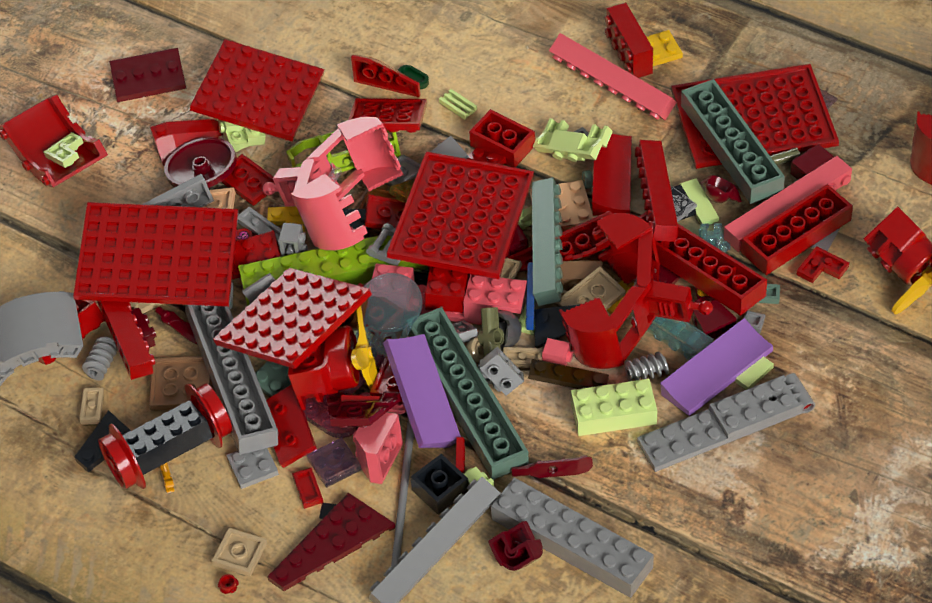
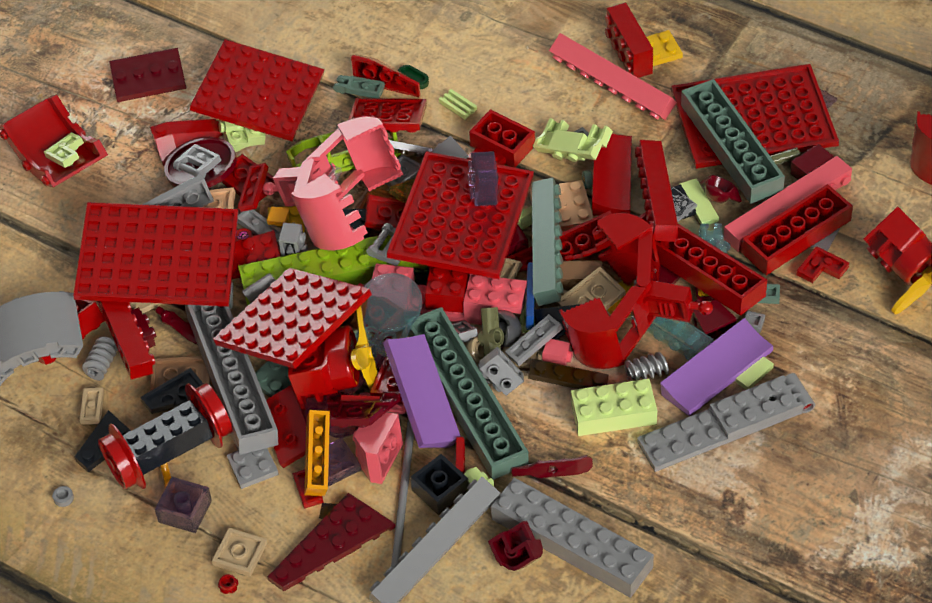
(63, 496): none -> light grey tile
(171, 393): none -> black wing
(183, 504): none -> brick
(198, 156): none -> light grey plate
(253, 187): none -> red plate
(278, 216): none -> light orange tile
(317, 453): none -> light orange brick
(359, 86): none -> sand green hinge
(403, 148): none -> plate
(483, 178): none -> clear purple brick
(533, 340): none -> light grey plate

